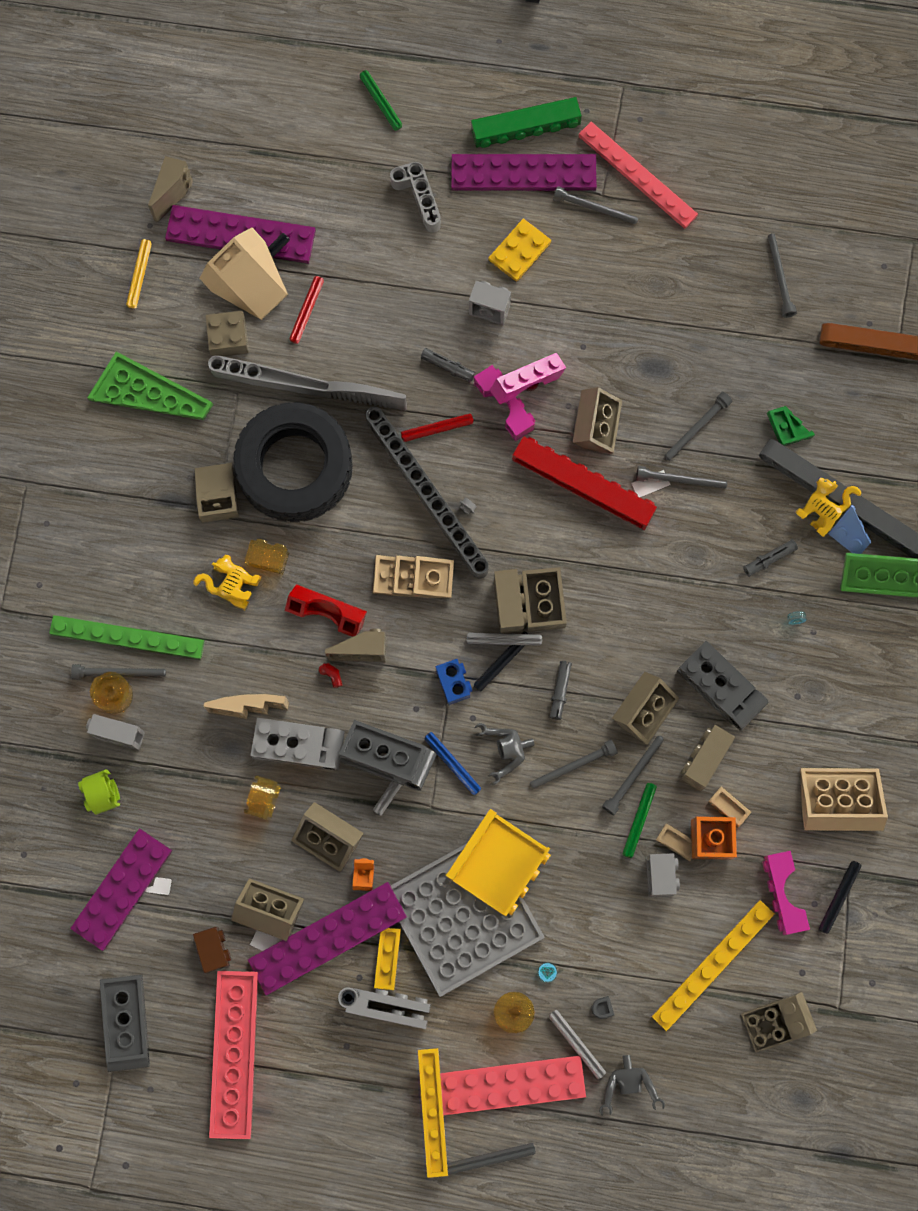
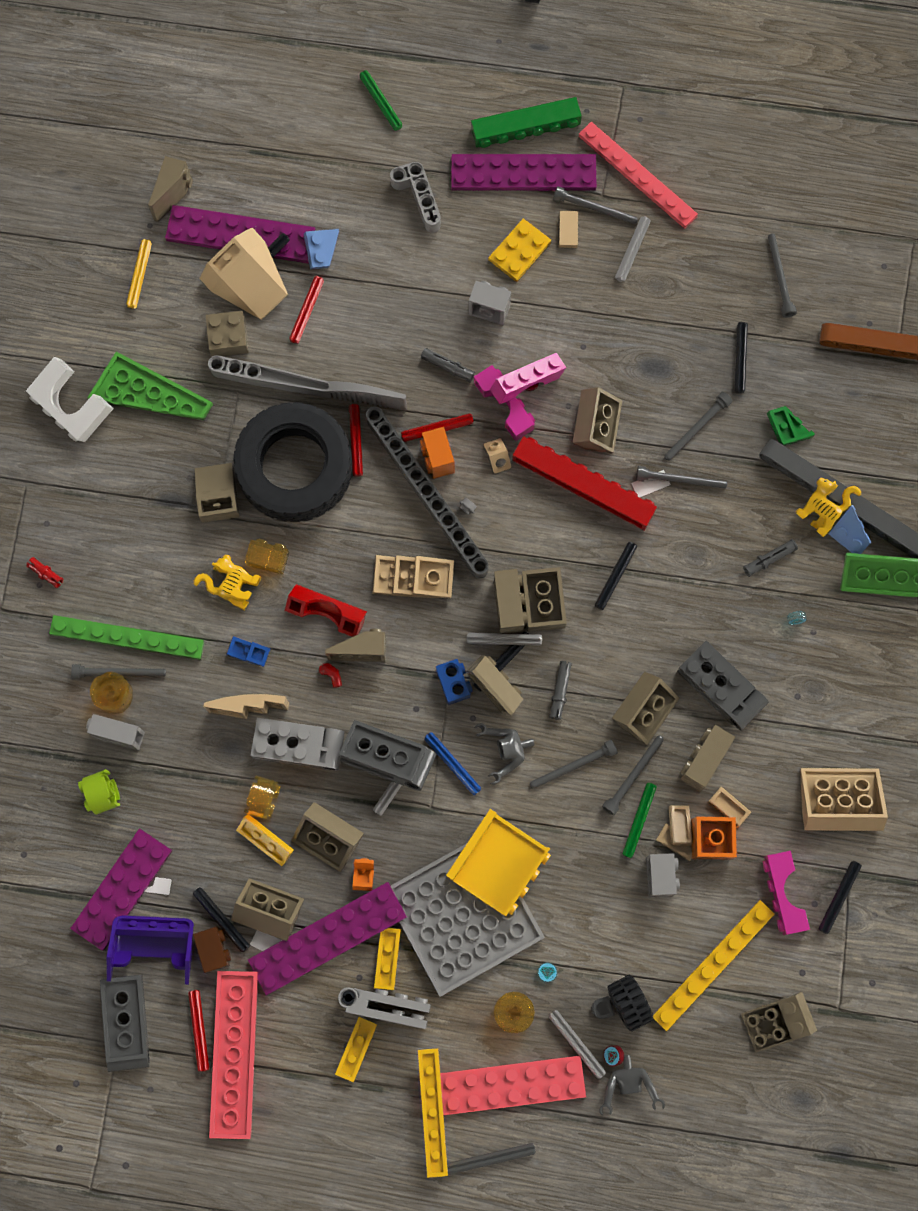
(44, 572): none -> red pin
(46, 392): none -> white arch
(150, 938): none -> dark purple windscreen
(198, 1030): none -> red axle
(221, 919): none -> black axle
(248, 651): none -> blue slope
(264, 840): none -> yellow plate
(320, 247): none -> medium blue wing
(356, 448): none -> red axle
(356, 1049): none -> yellow plate
(437, 452): none -> orange brick
(495, 451): none -> tan bracket
(495, 685): none -> dark tan slope
(568, 229): none -> tan tile
(613, 1055): none -> tile
(615, 575): none -> black axle
(630, 1003): none -> black tyre
(632, 249): none -> light grey axle
(680, 825): none -> tan tile
(741, 357): none -> black axle

